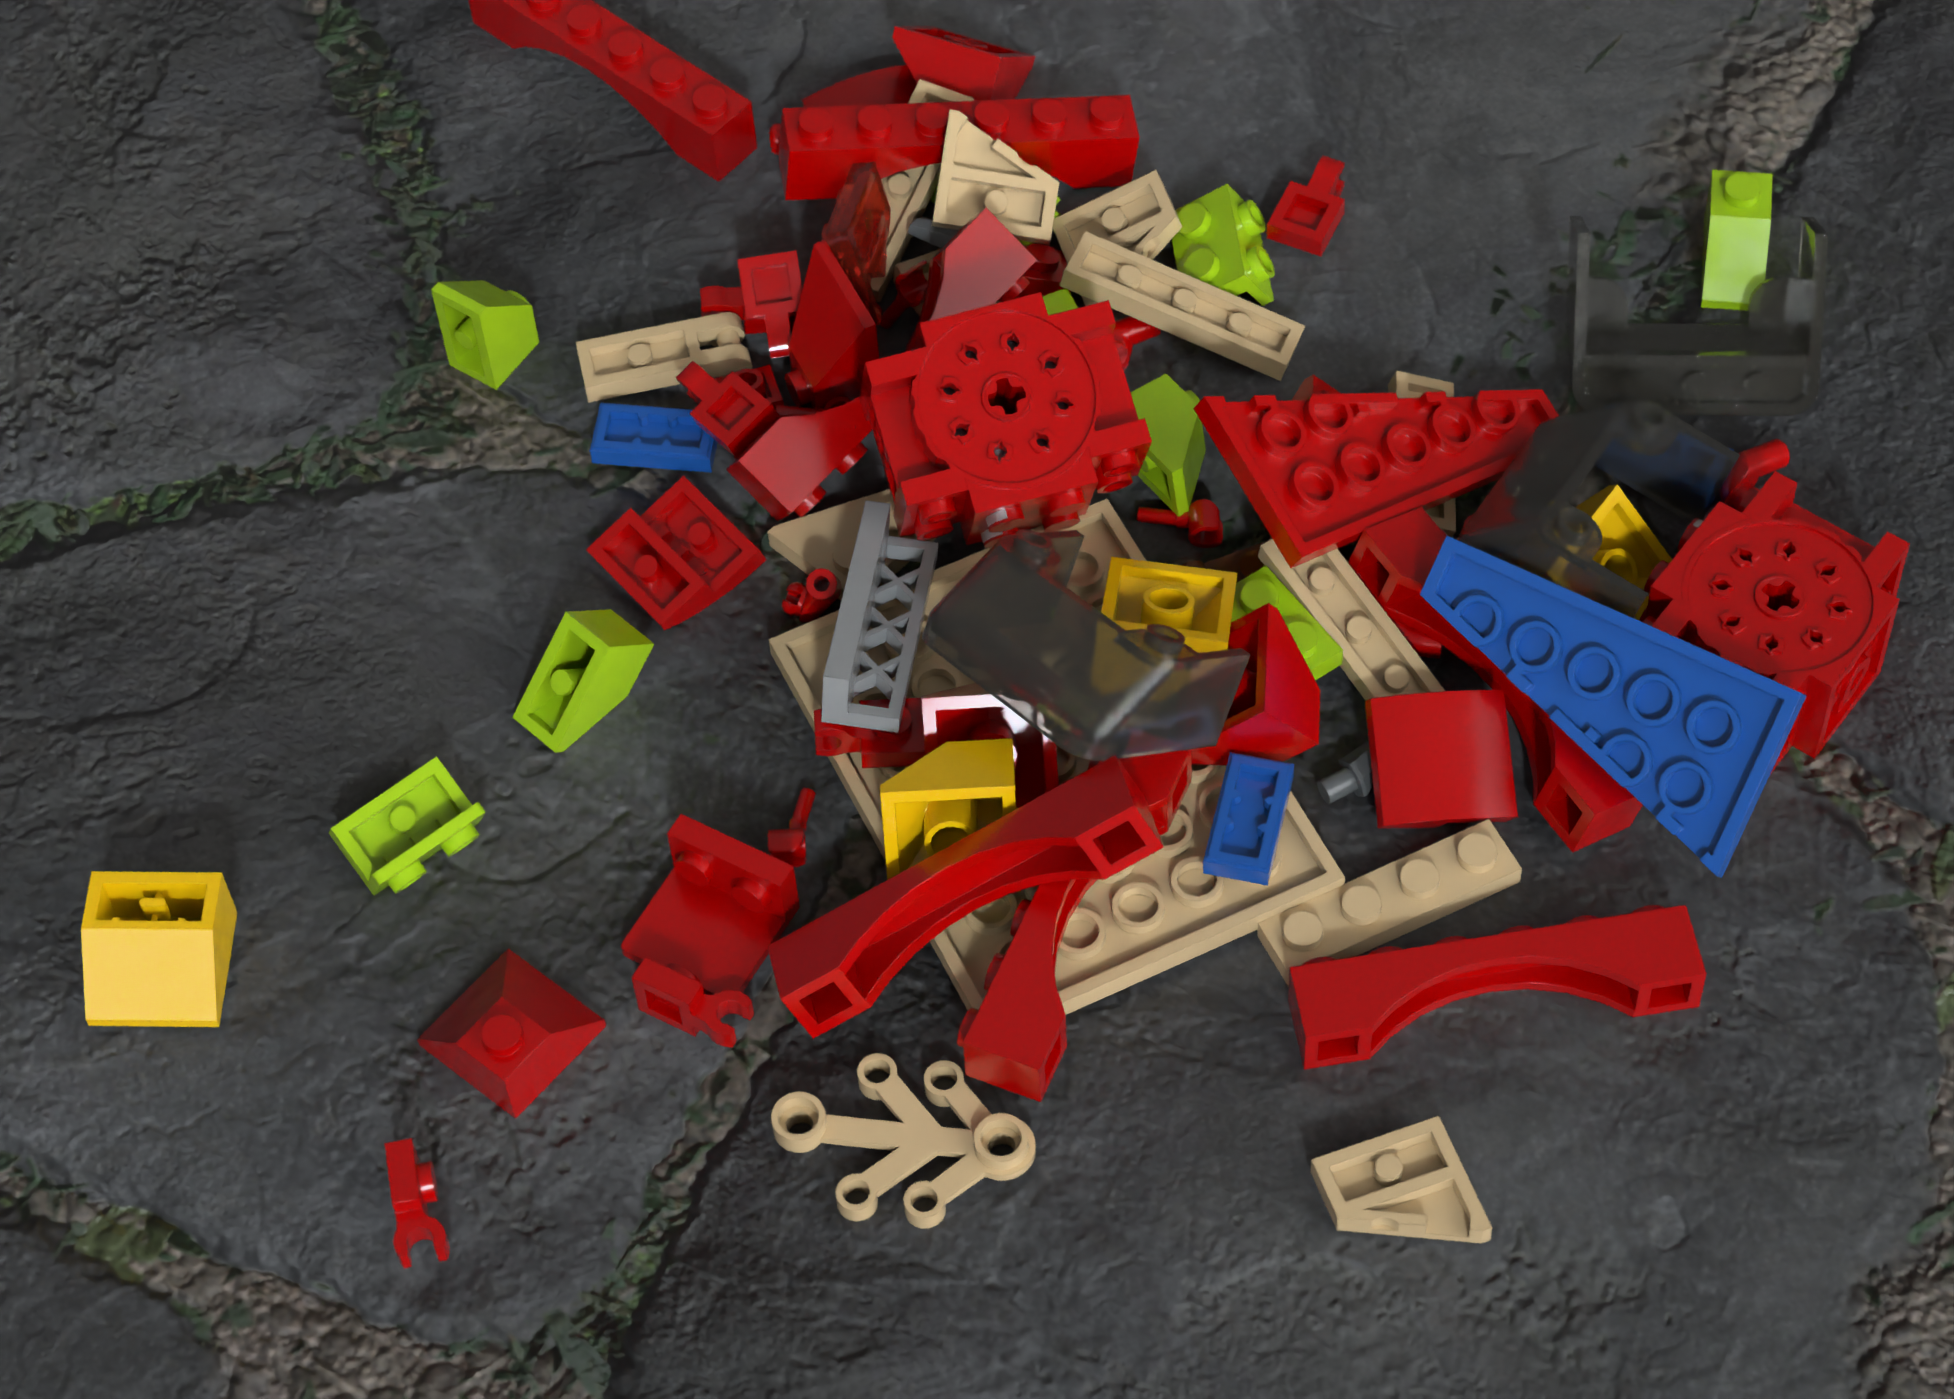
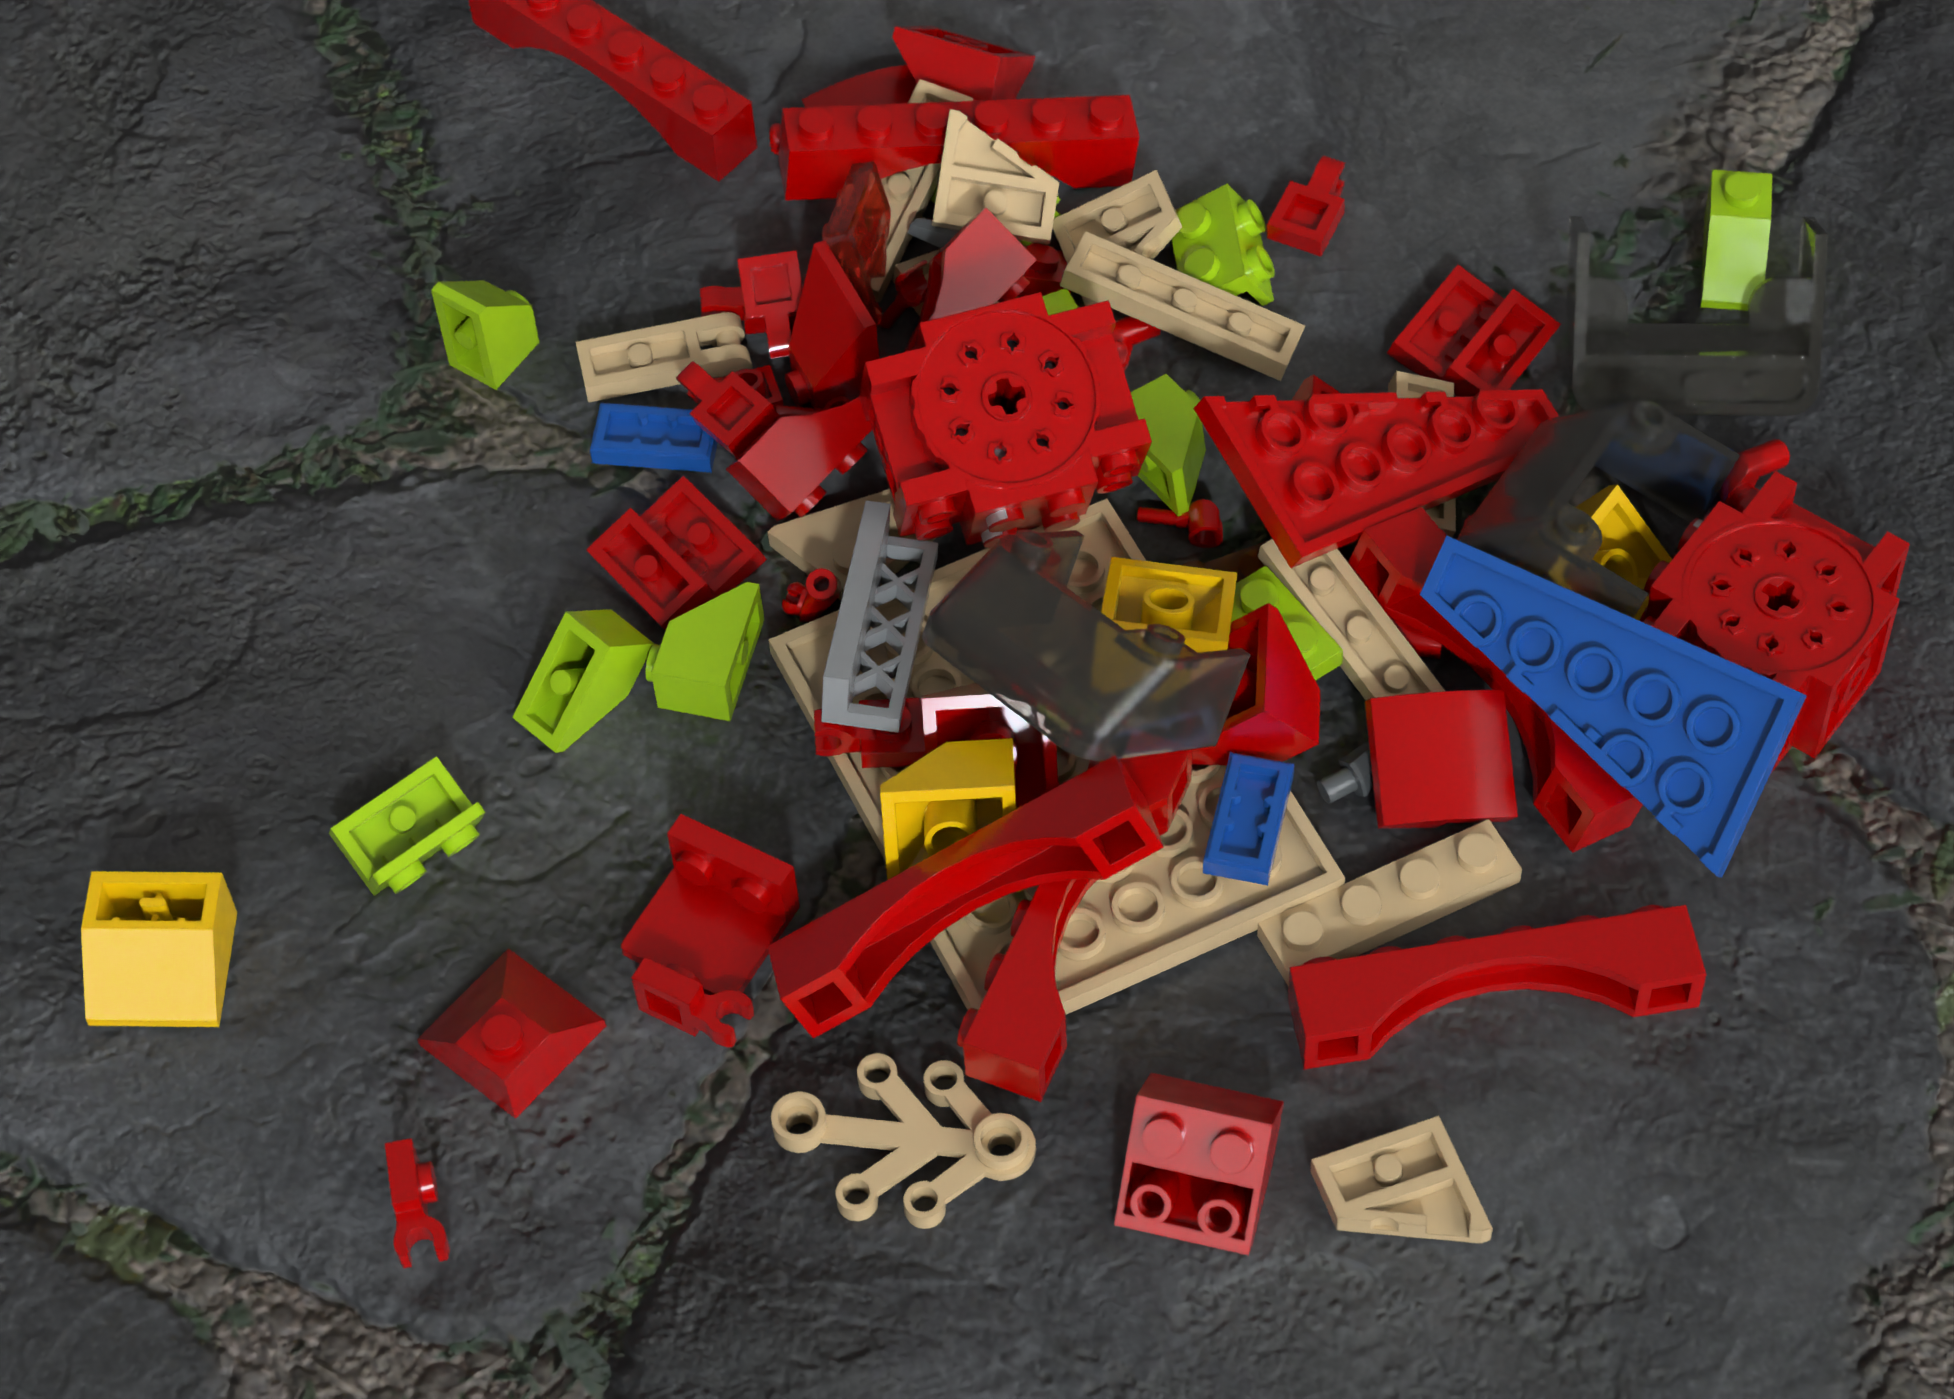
(707, 654): none -> lime slope
(790, 843): red hand -> none
(1198, 1162): none -> slope
(1473, 336): none -> red slope

